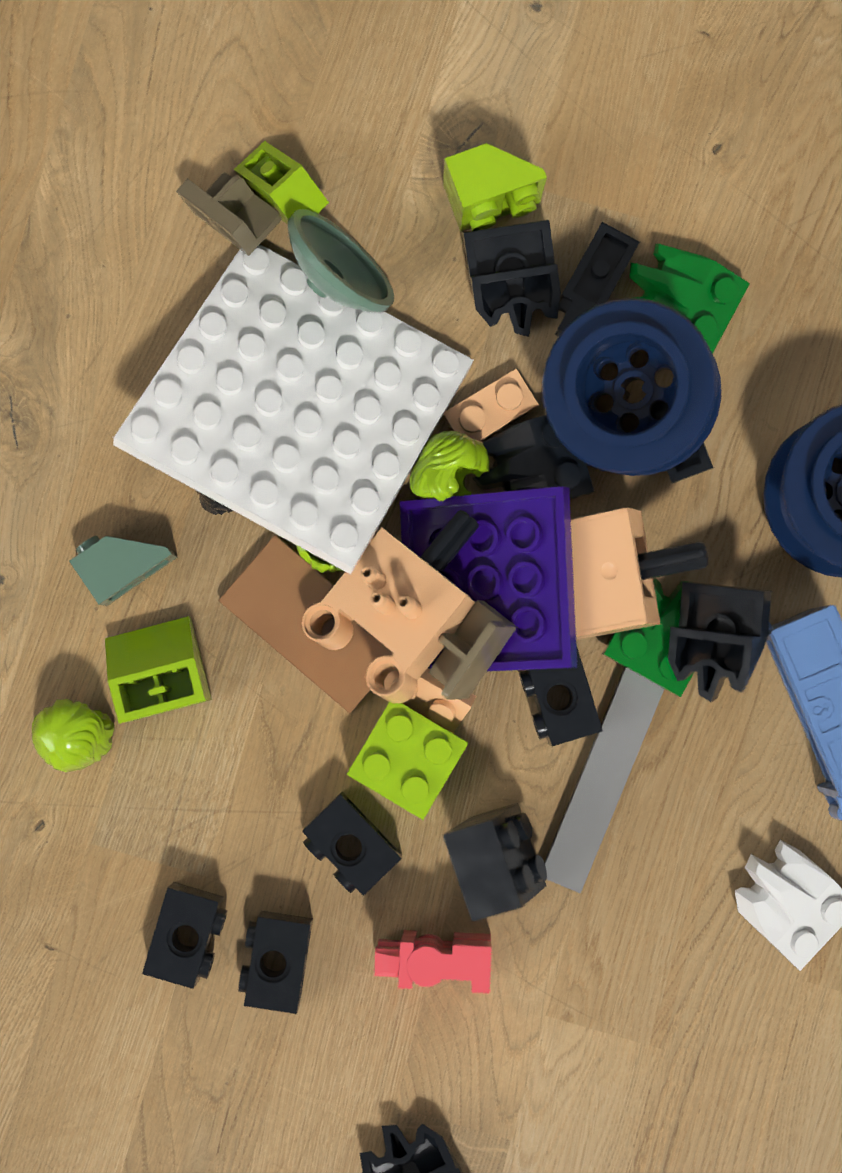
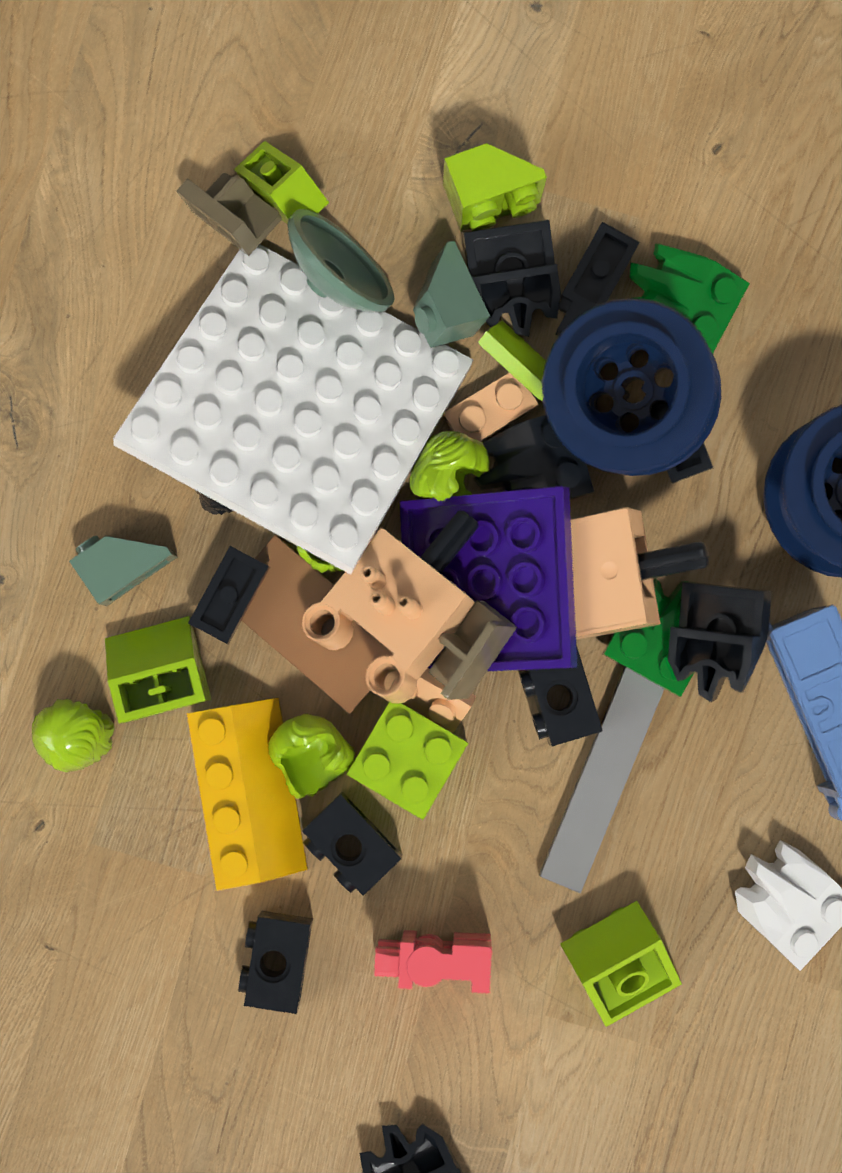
(167, 955): black brick -> none
(229, 595): none -> black plate
(244, 796): none -> yellow slope
(309, 754): none -> lime hair
(449, 300): none -> sand green slope
(496, 861): black brick -> none
(515, 356): none -> lime tile
(621, 963): none -> lime slope

